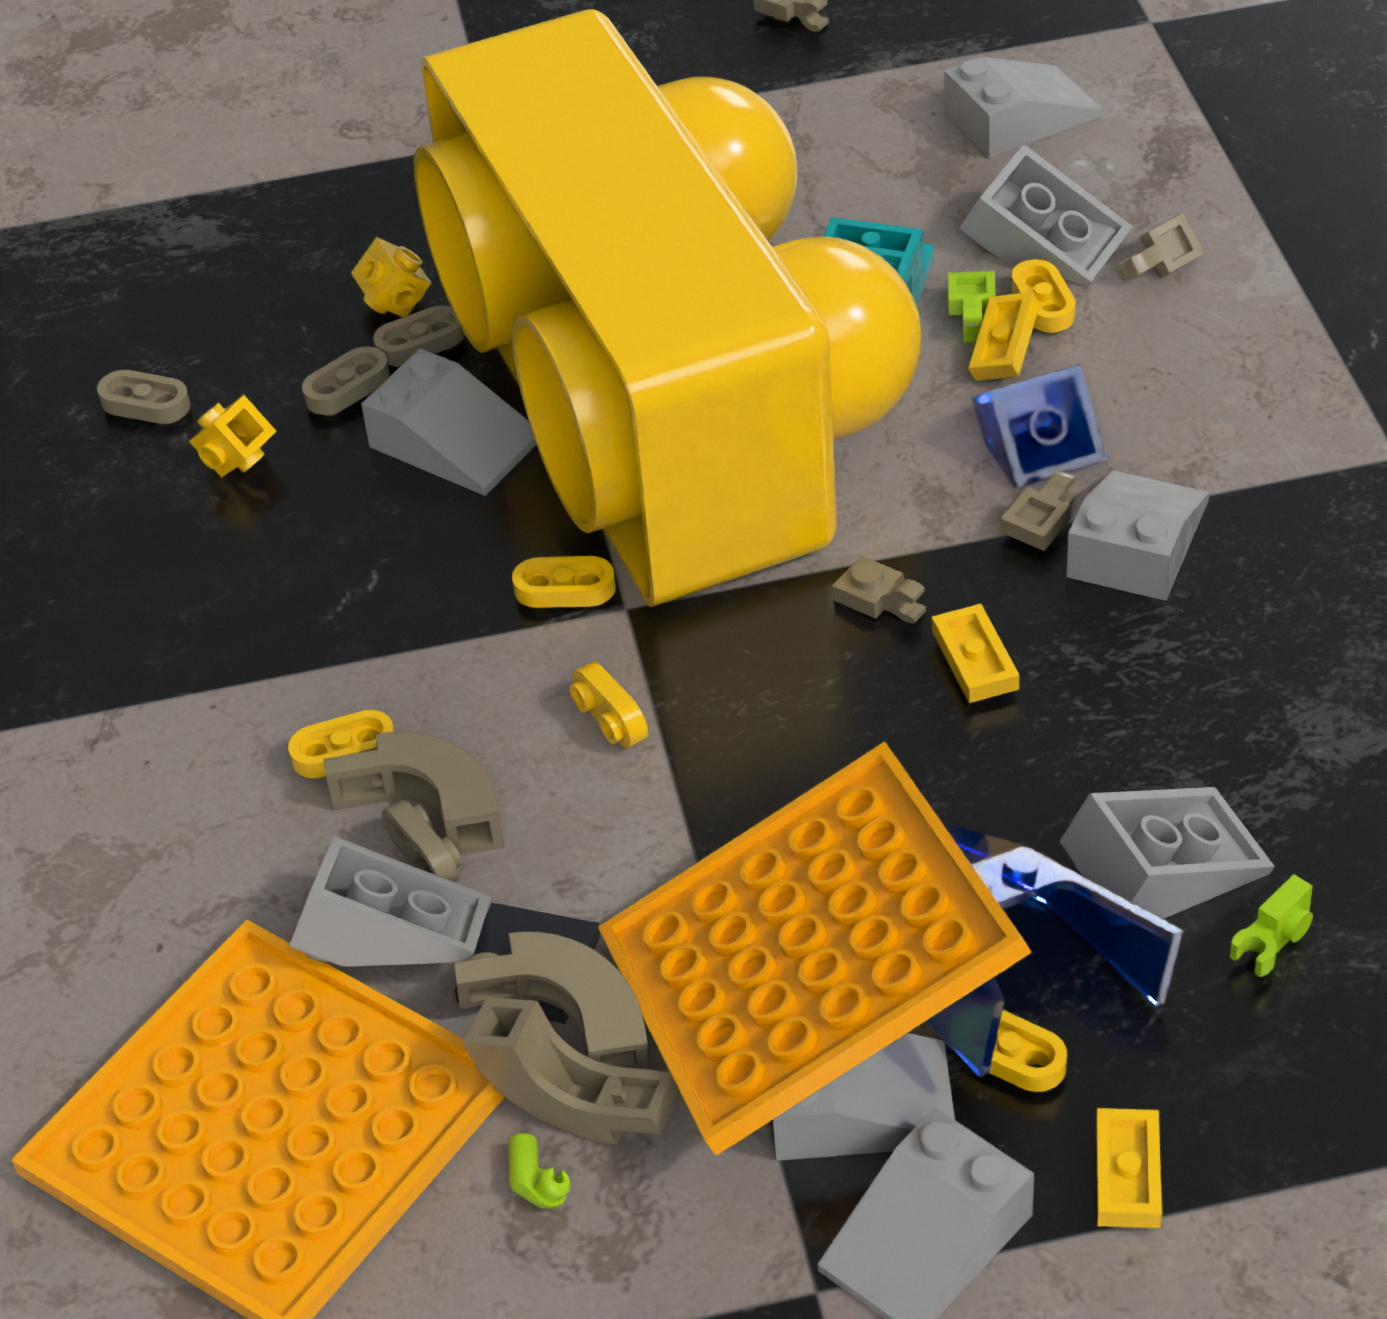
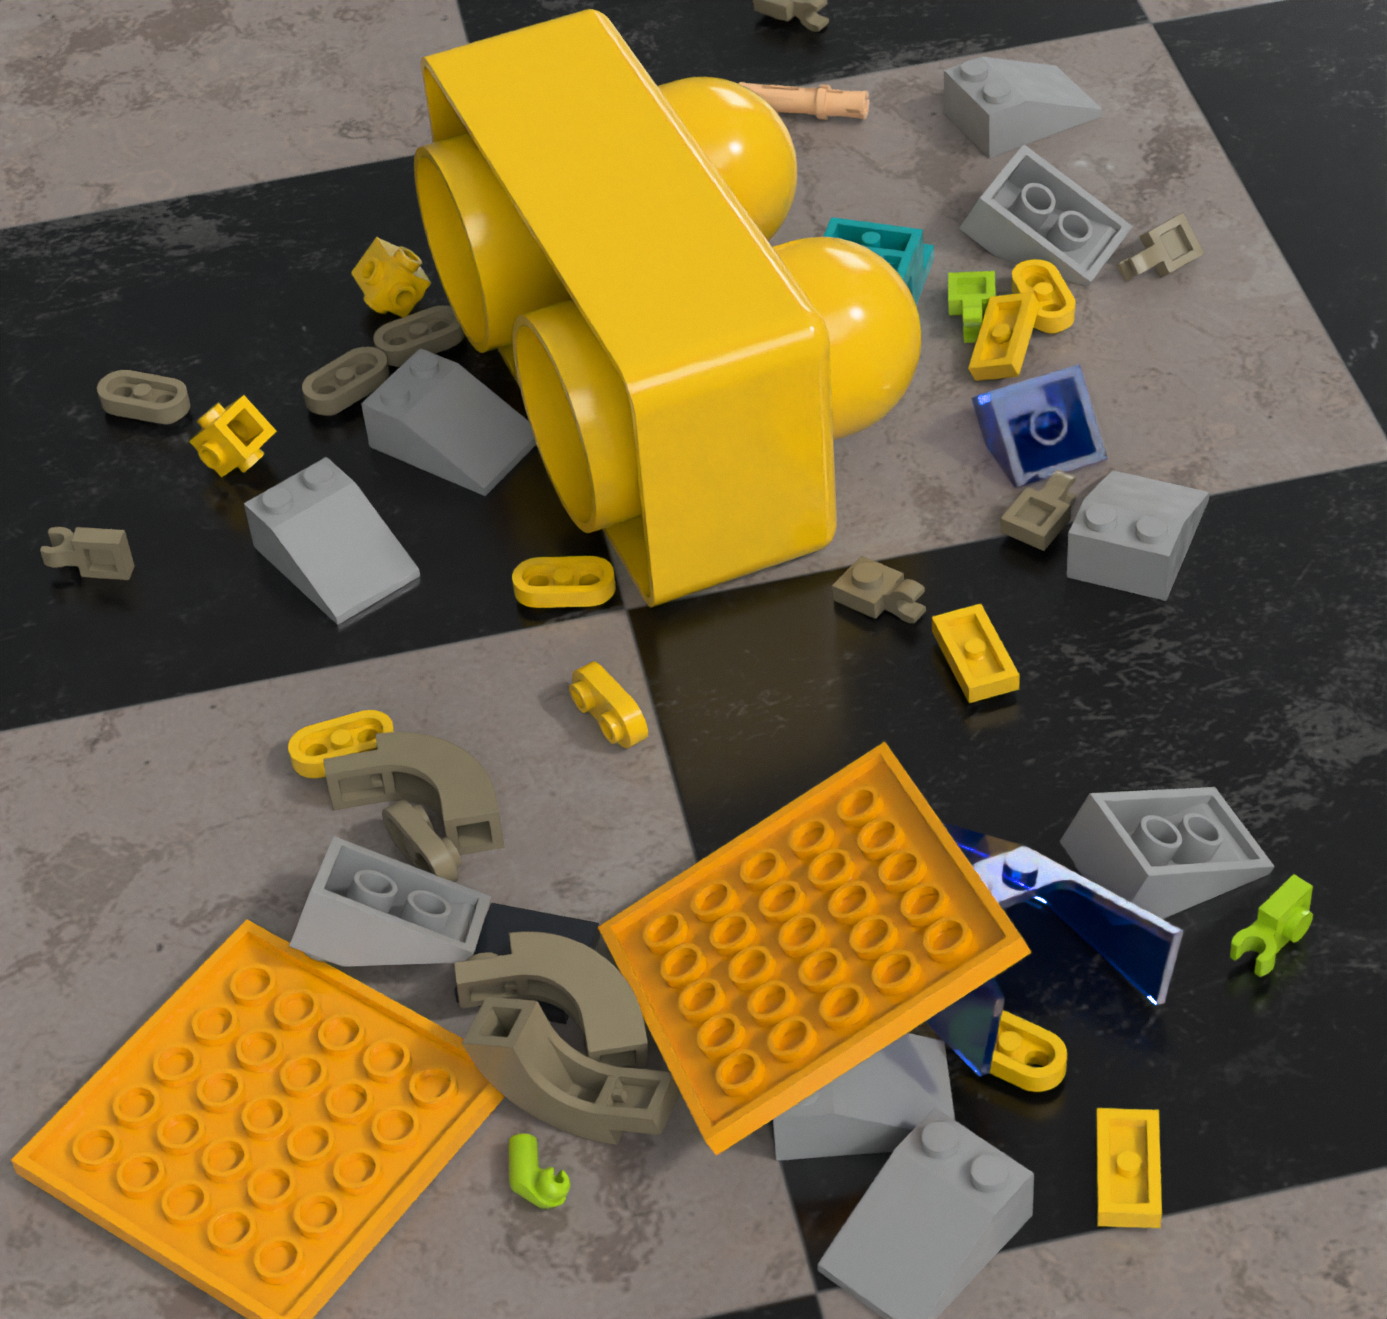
(94, 550): none -> dark tan plate
(329, 541): none -> light grey slope
(814, 101): none -> light nougat pin

